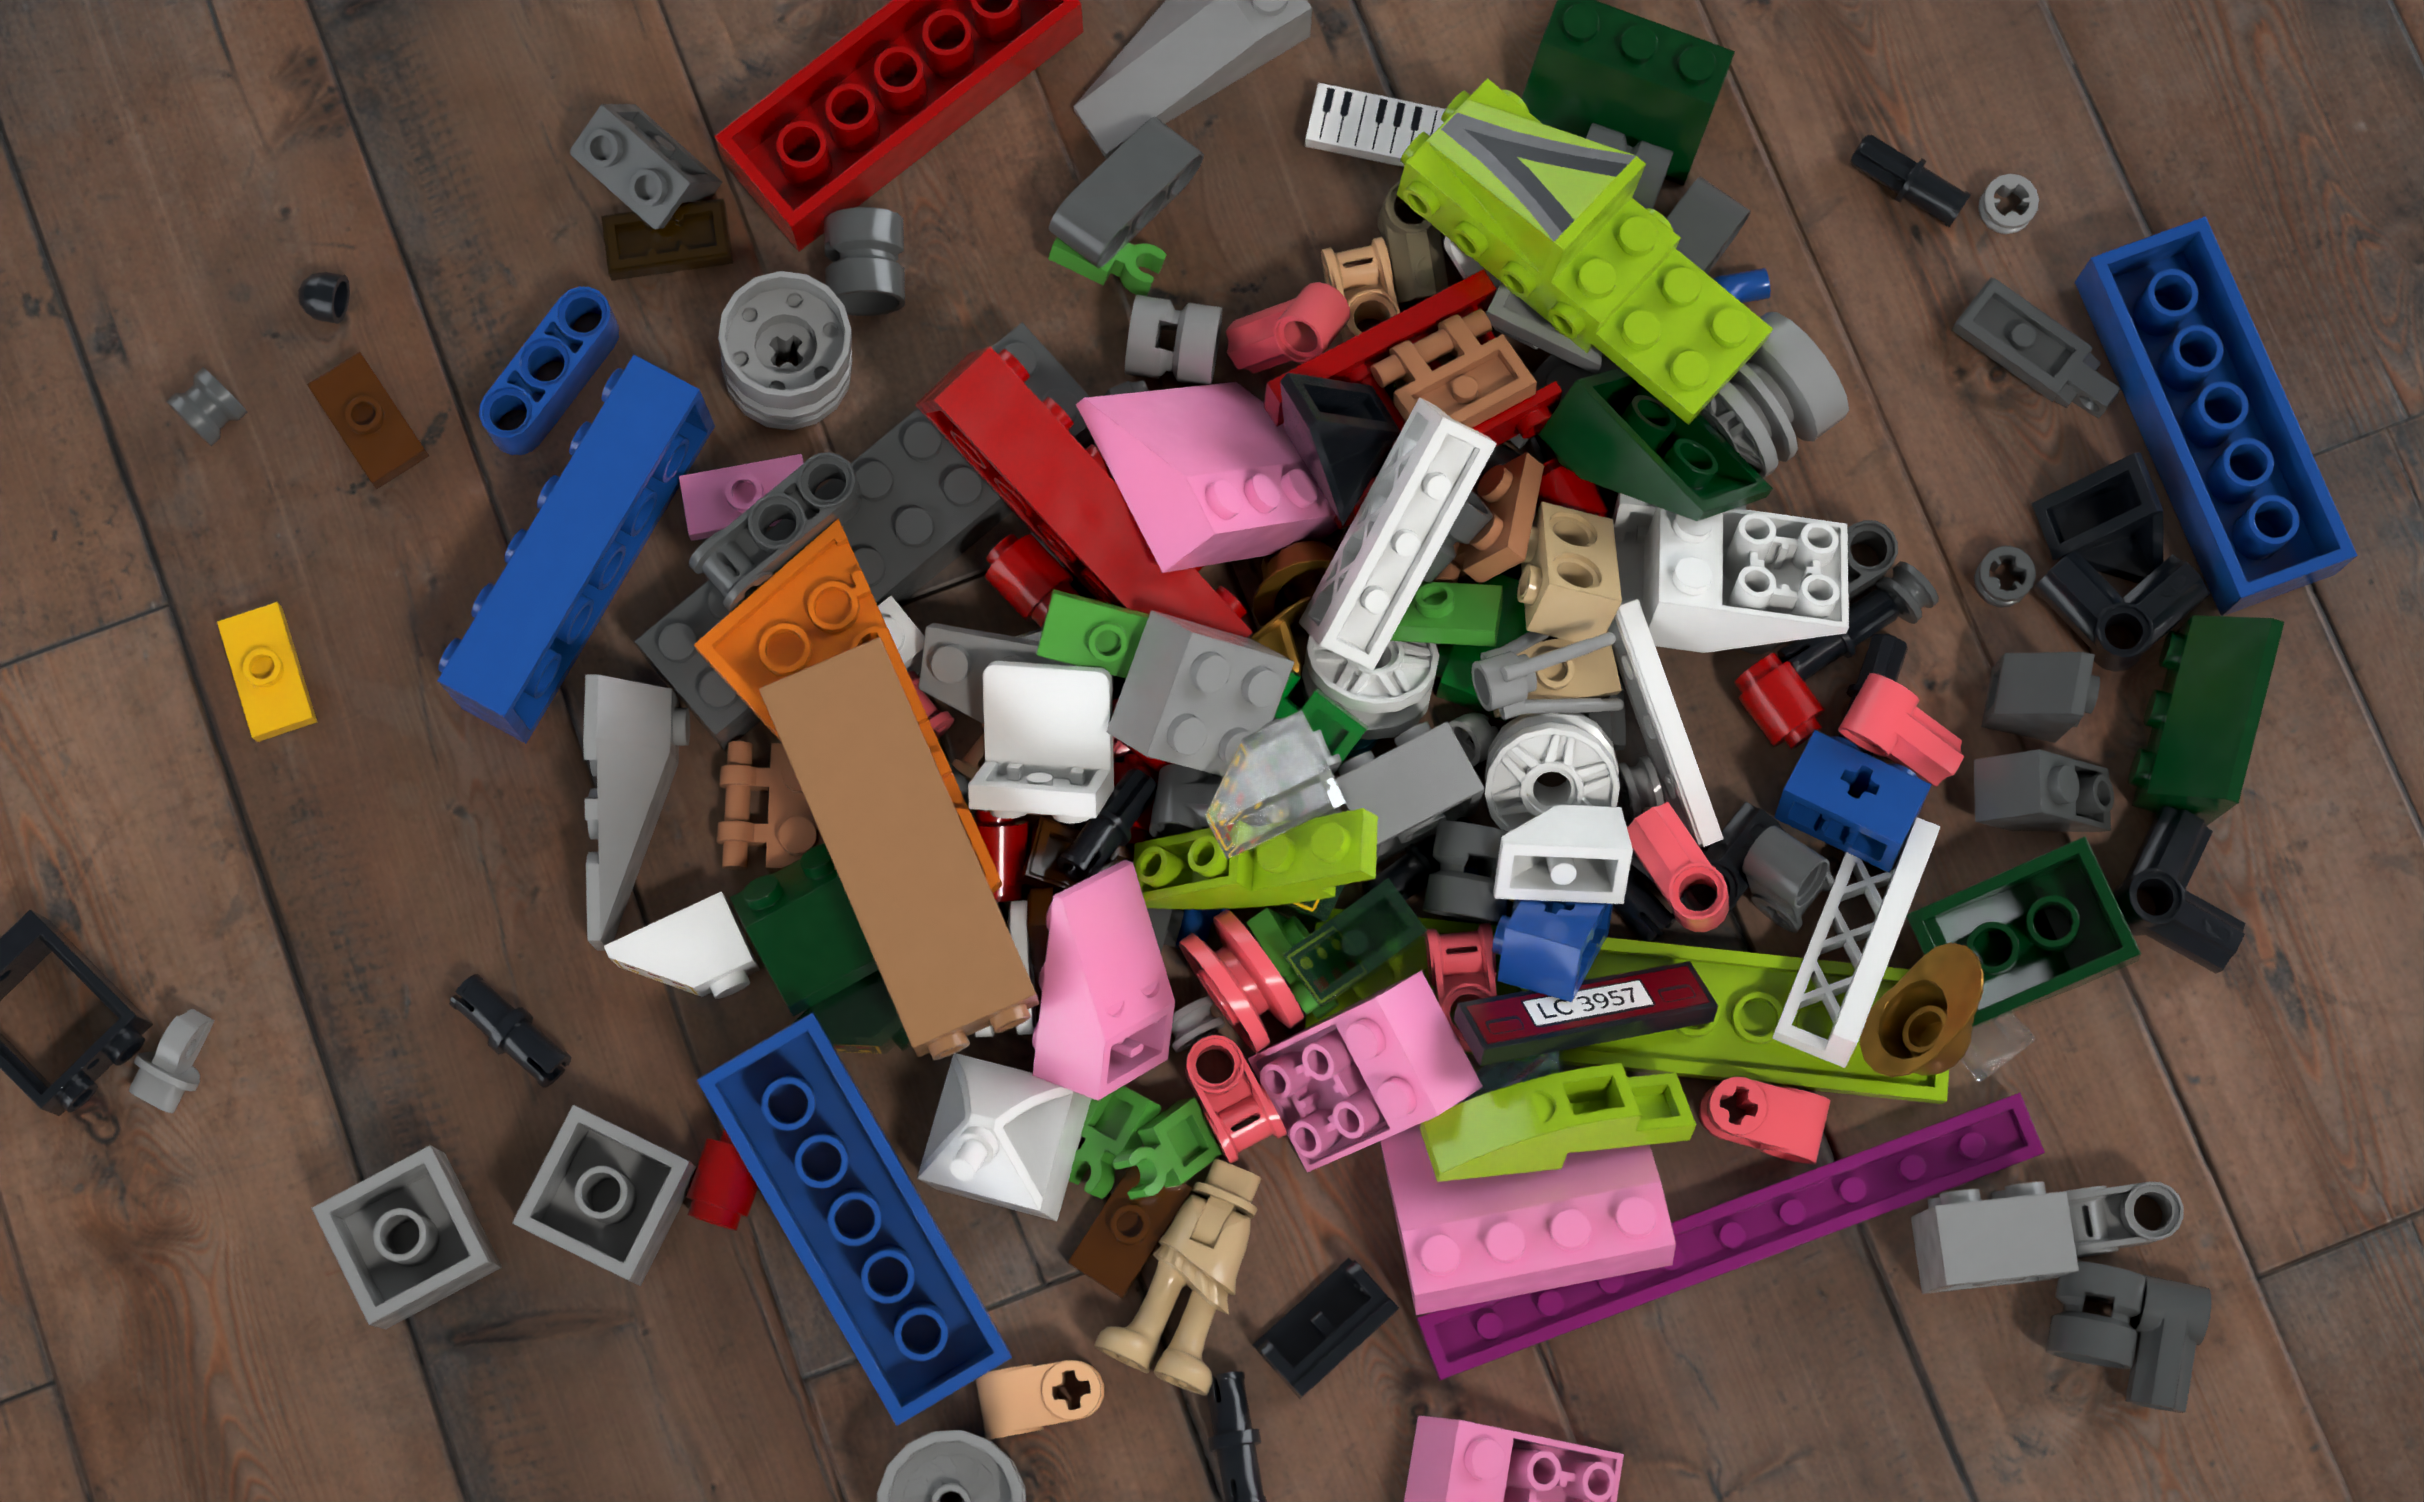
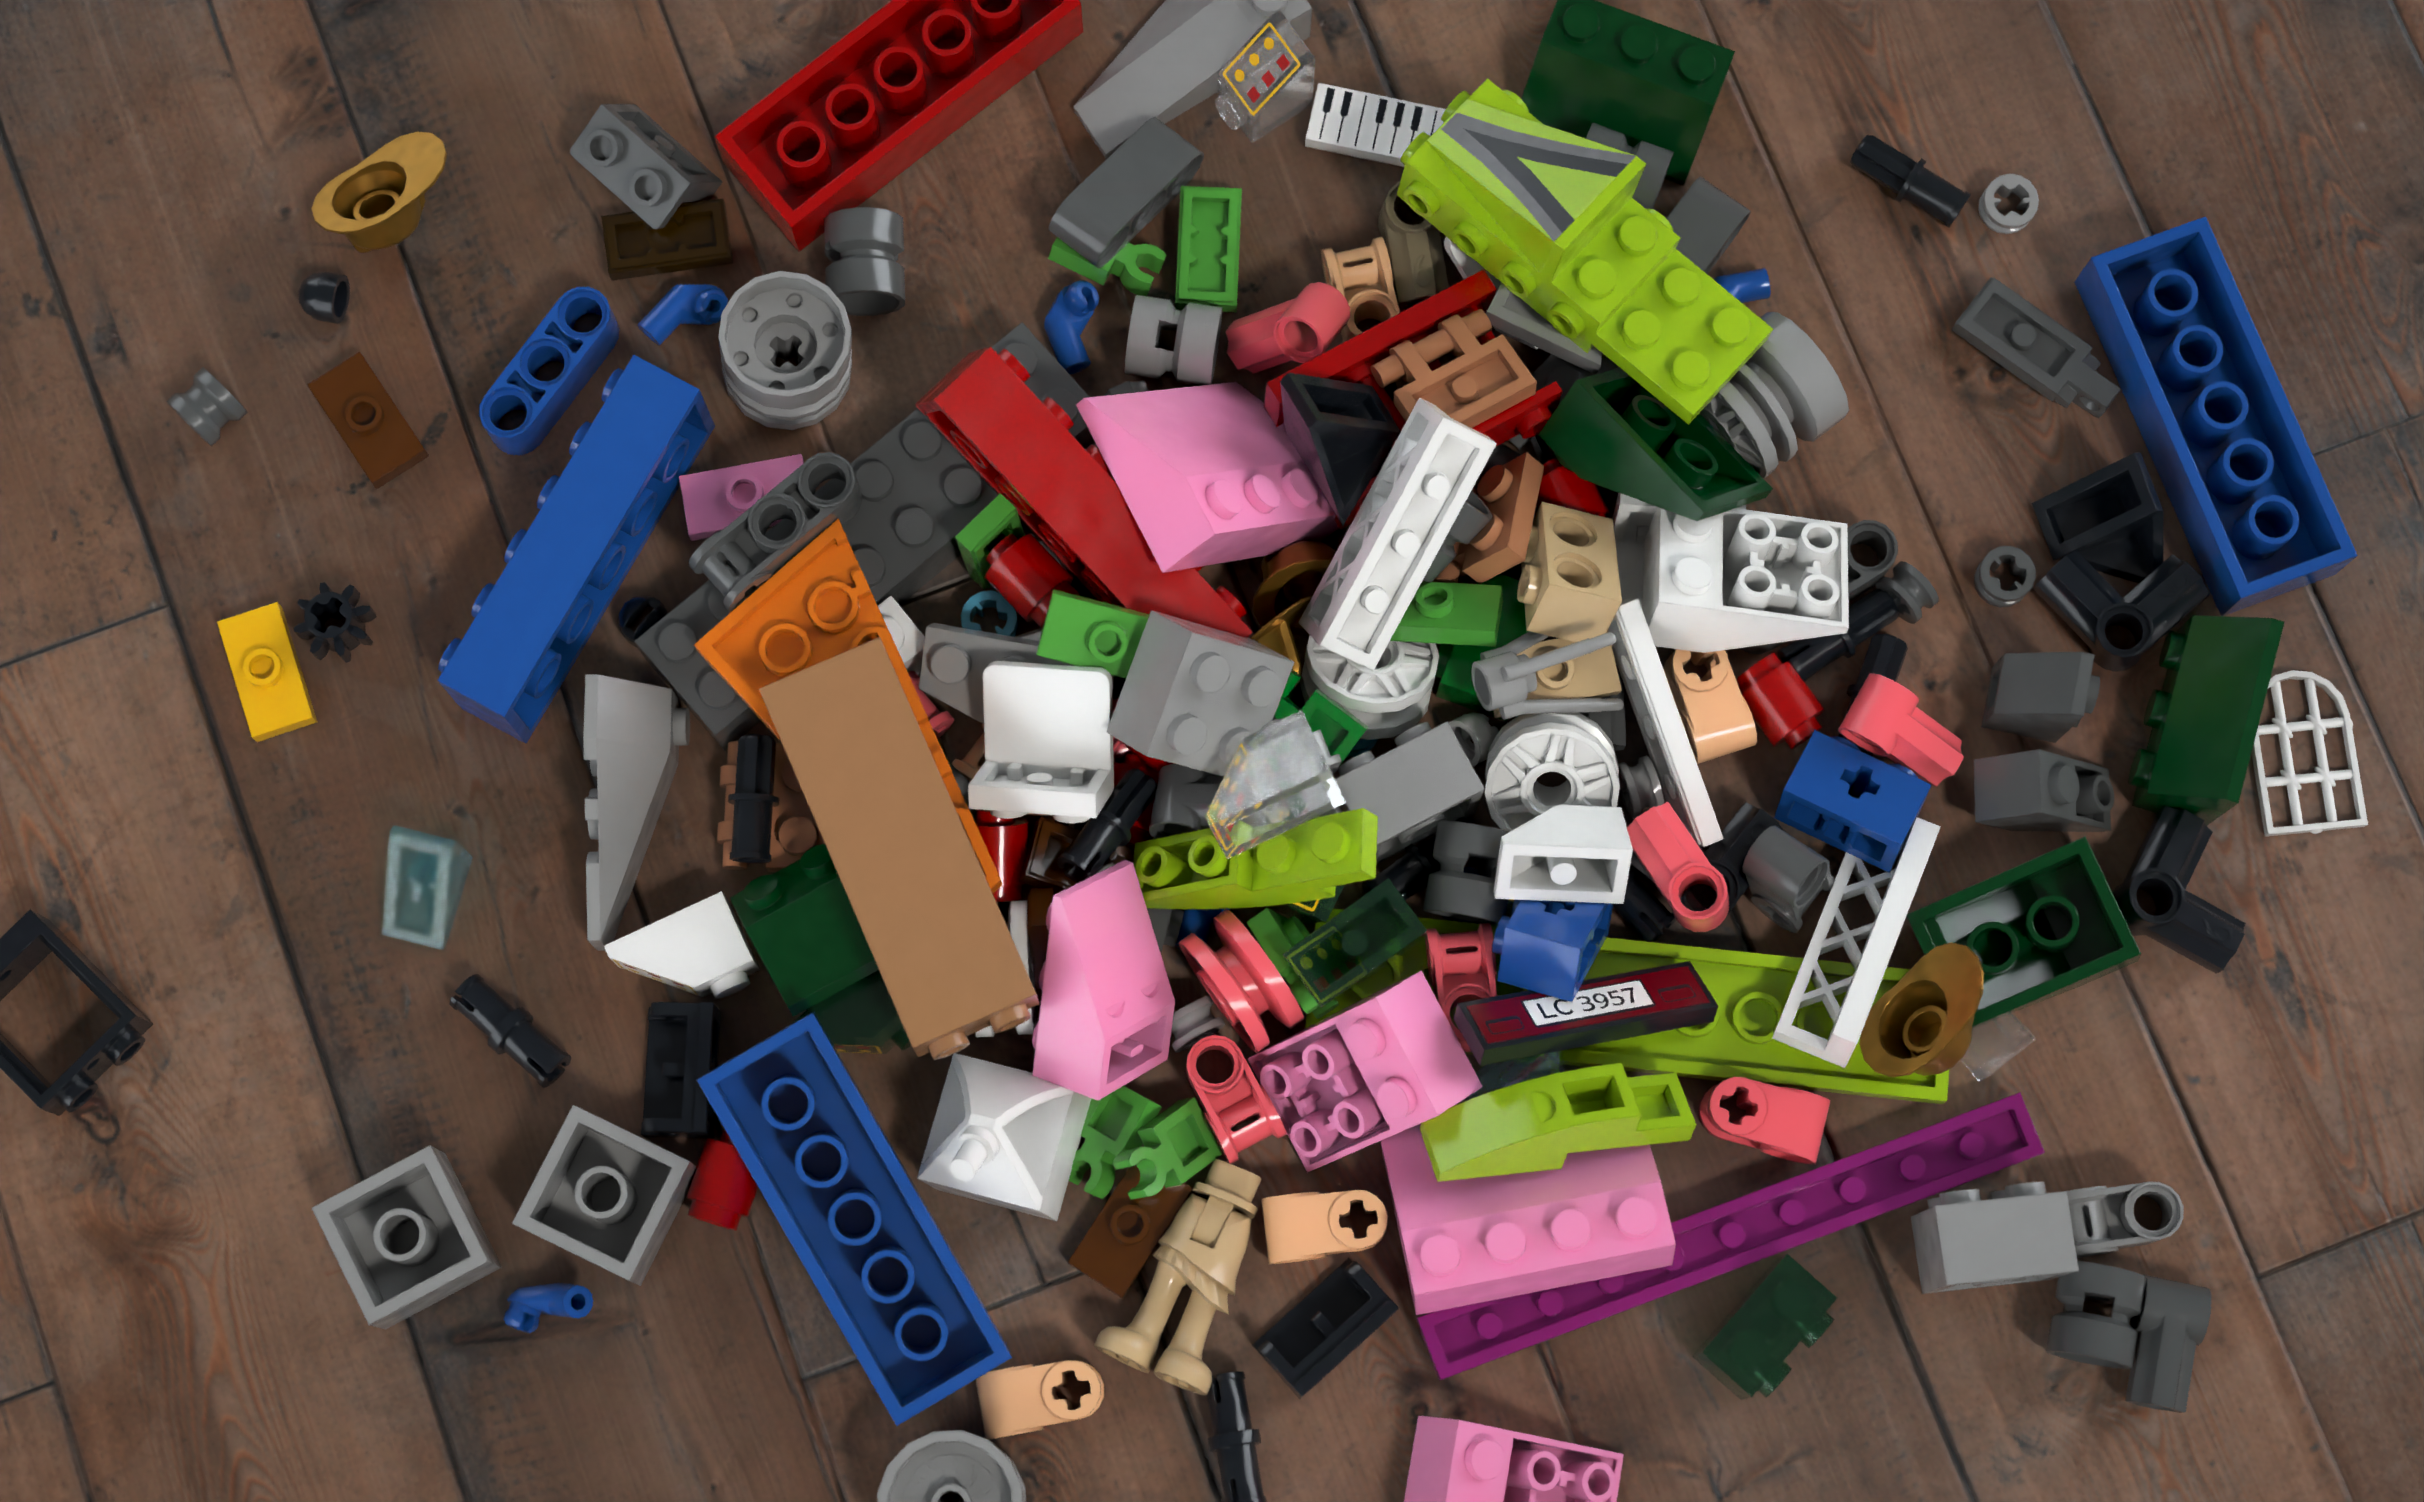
(170, 1069): light grey piece -> none
(334, 605): none -> black gear
(383, 194): none -> pearl gold piece
(423, 886): none -> clear light blue slope
(548, 1299): none -> blue arm
(632, 609): none -> black hinge
(679, 1051): none -> black hinge
(683, 305): none -> blue arm
(753, 799): none -> black axle
(984, 533): none -> bright green plate
(989, 599): none -> medium azure bush
(1067, 321): none -> blue arm
(1208, 247): none -> bright green plate
(1266, 80): none -> clear slope
(1309, 1225): none -> light nougat piece
(1710, 707): none -> light nougat piece
(1765, 1328): none -> clear green brick
(2322, 773): none -> white window

